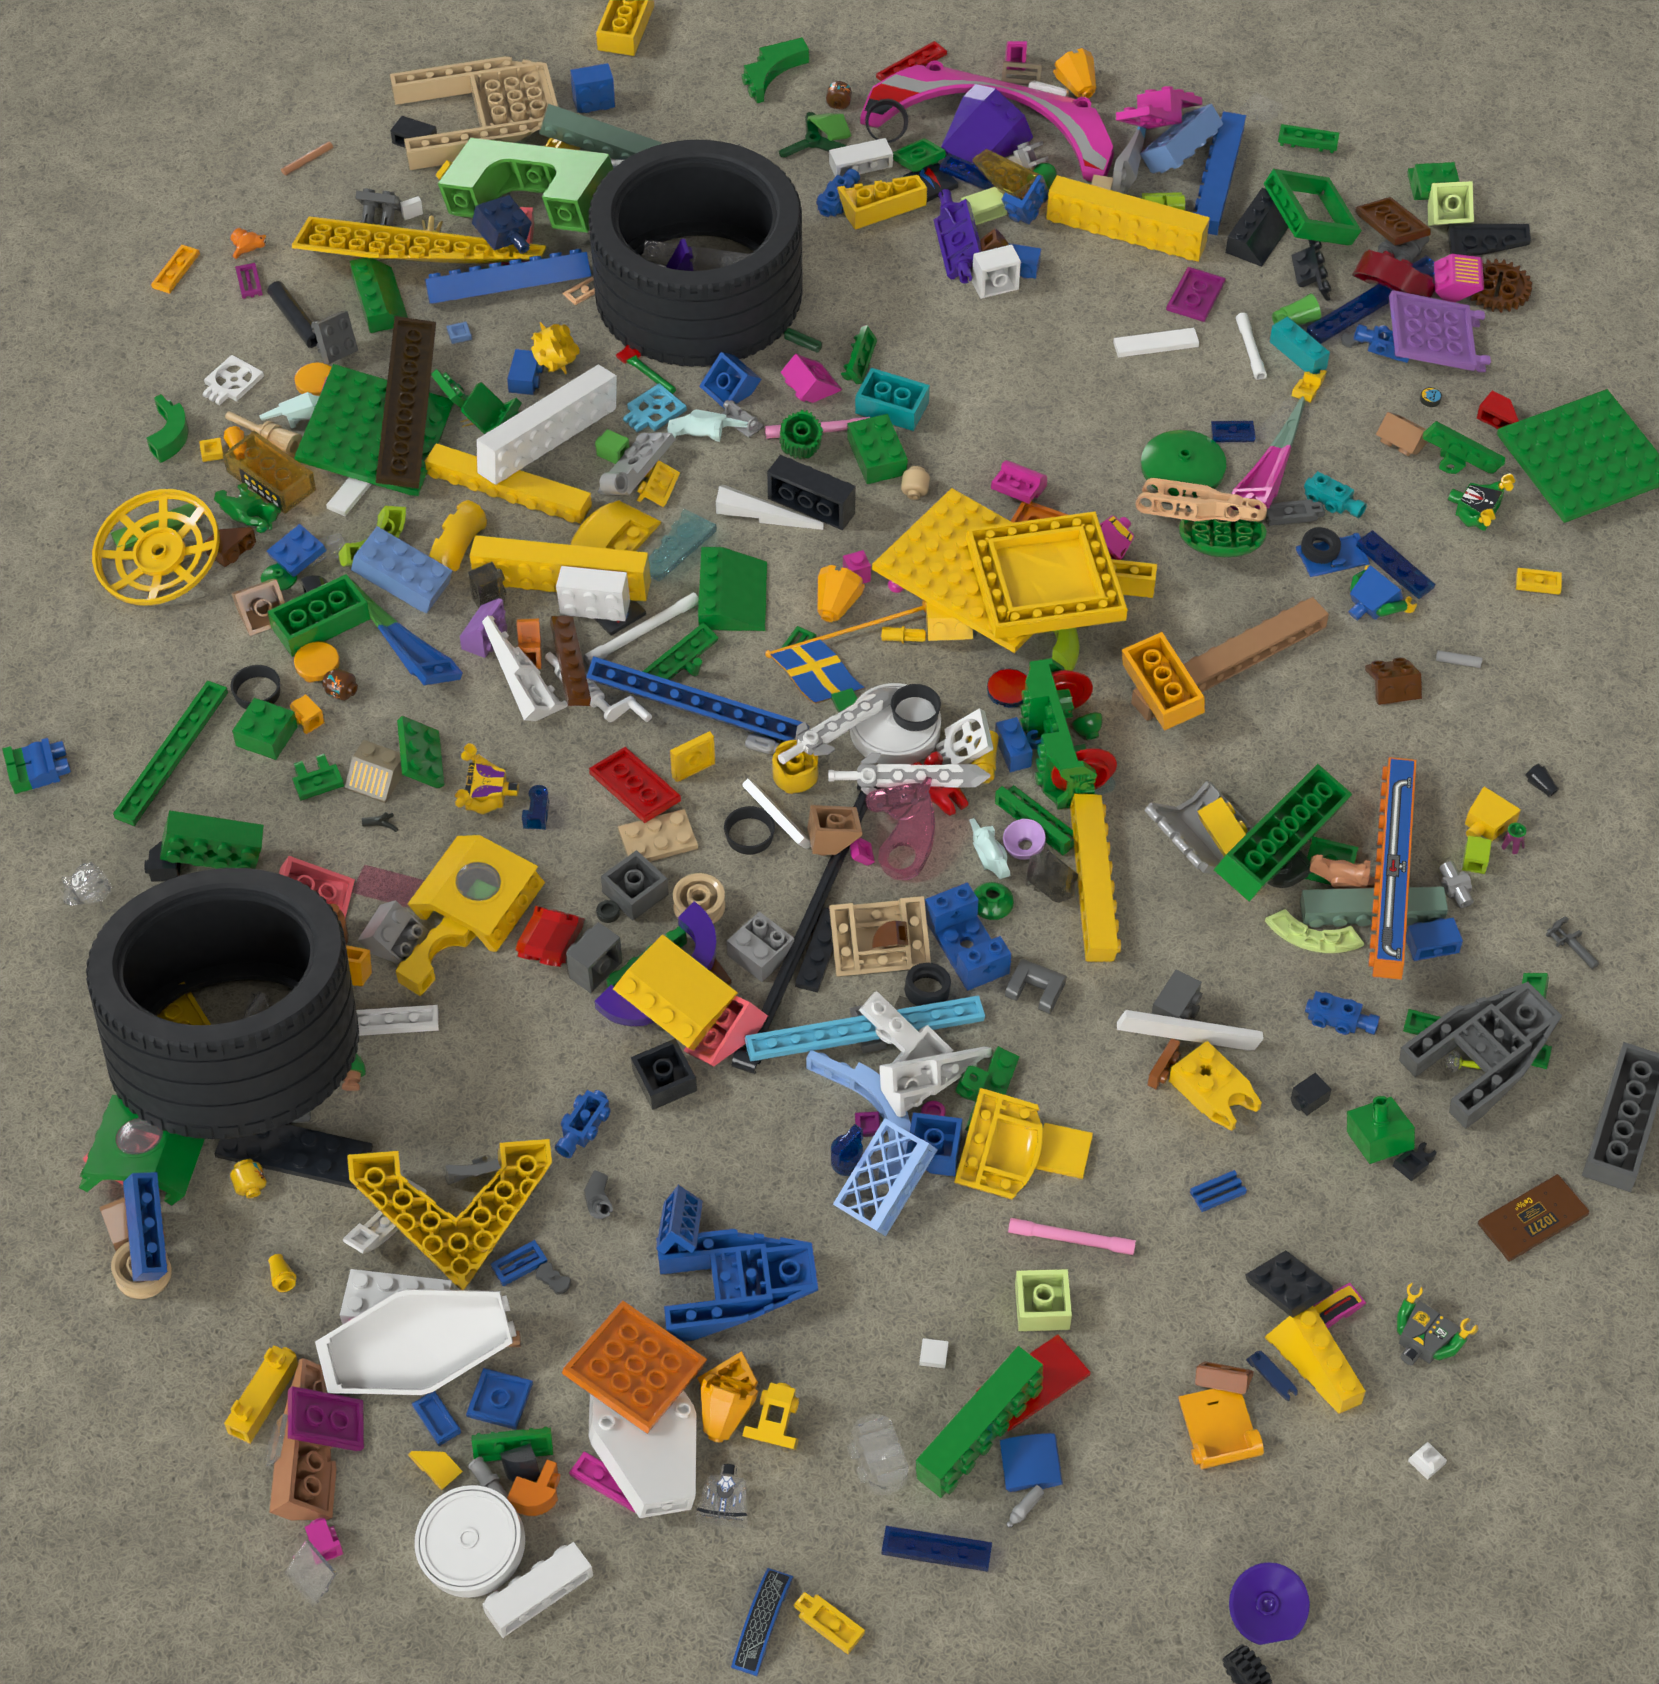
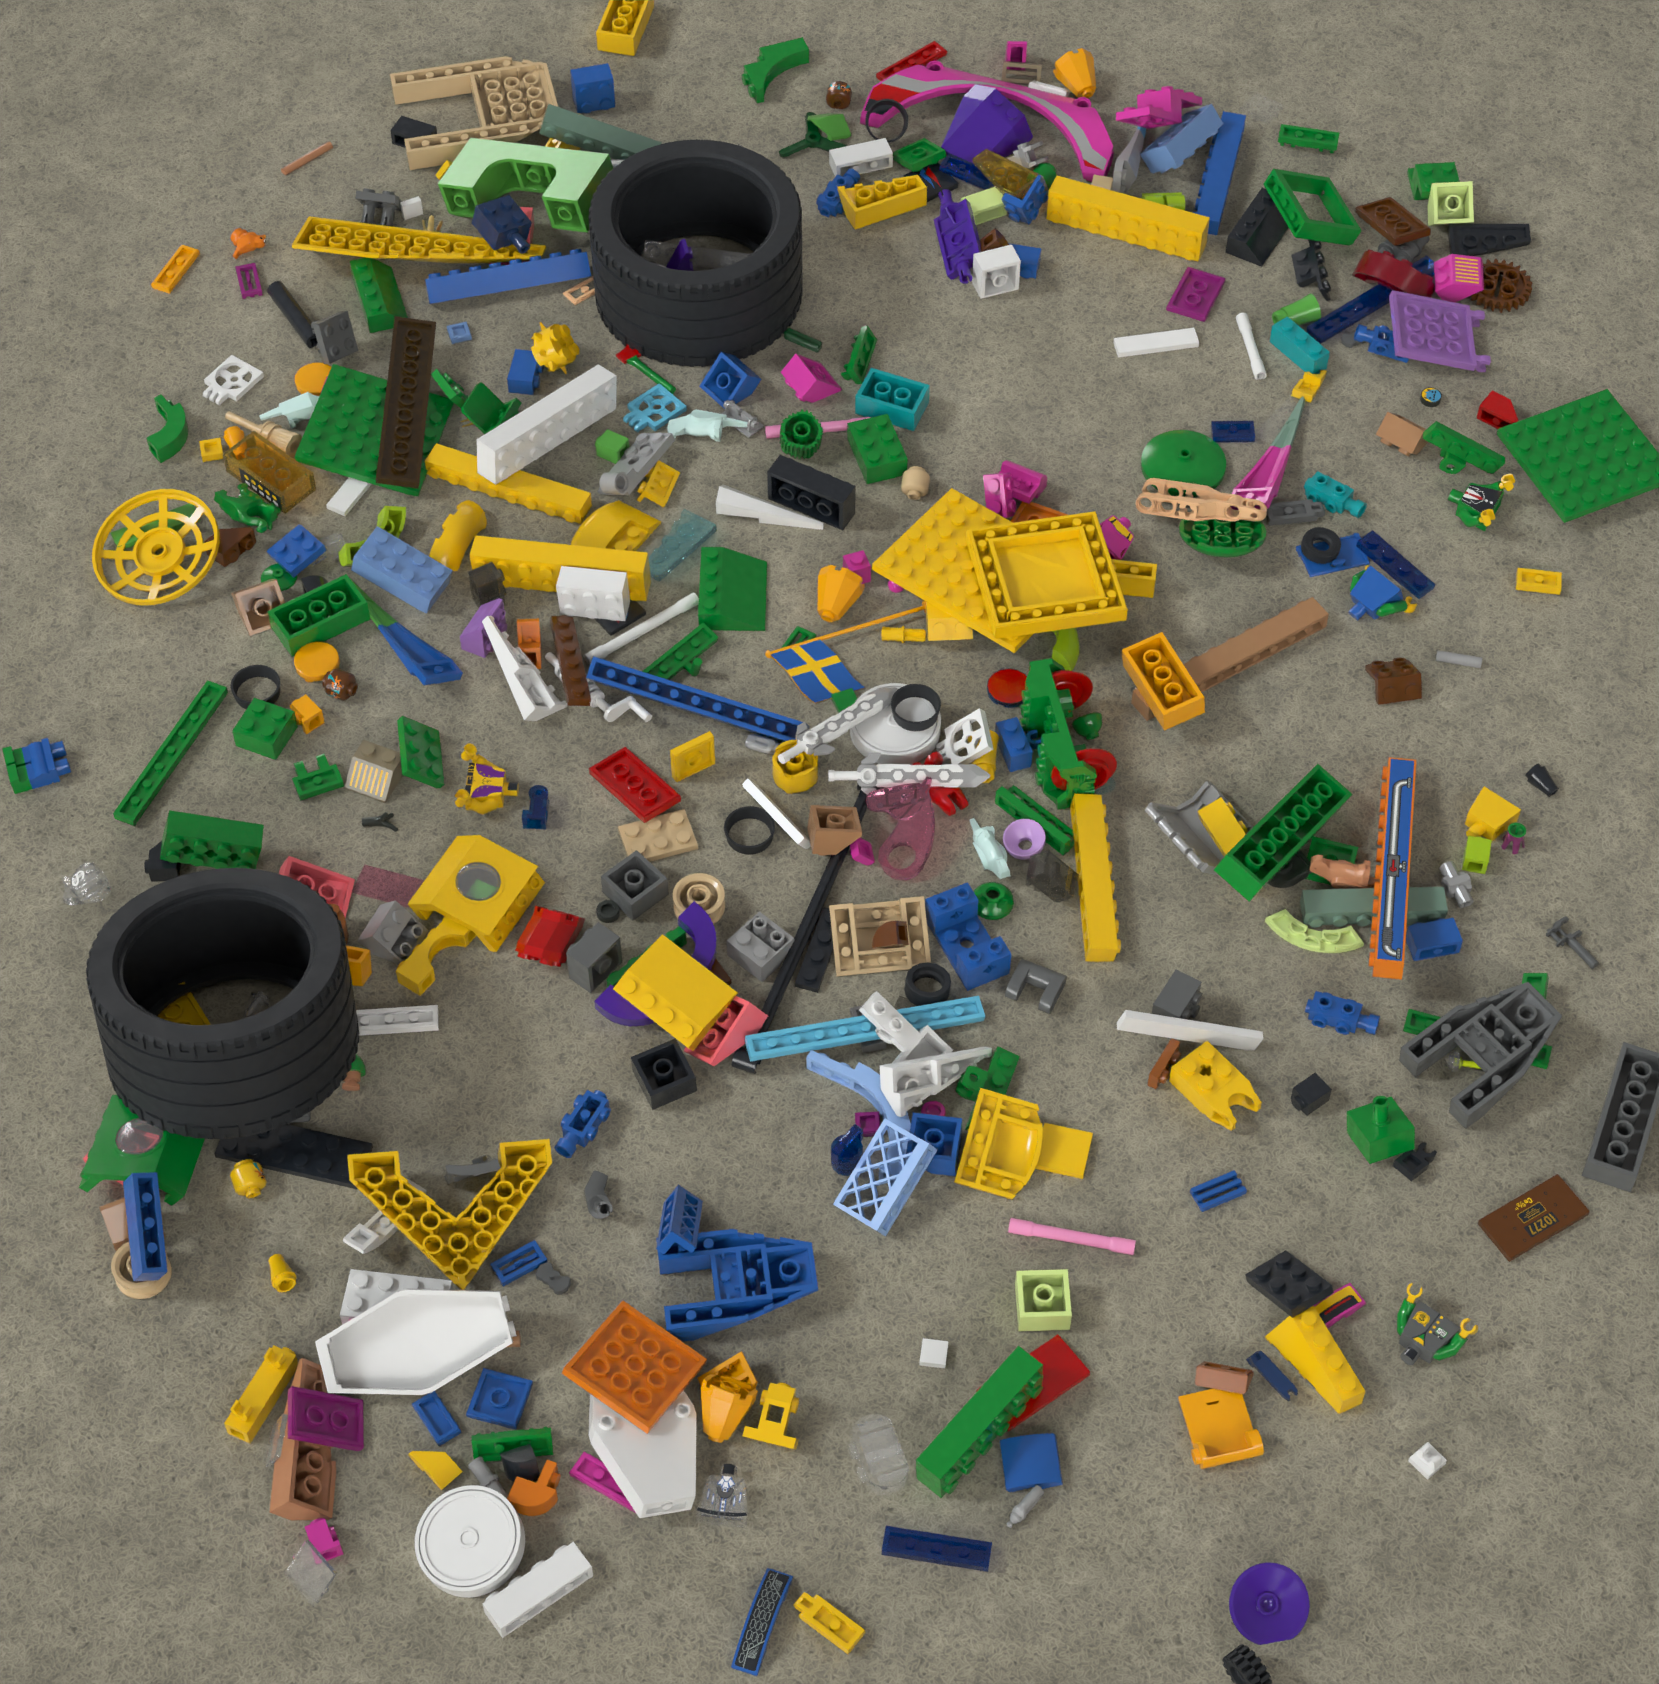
(998, 494): none -> dark pink bracket

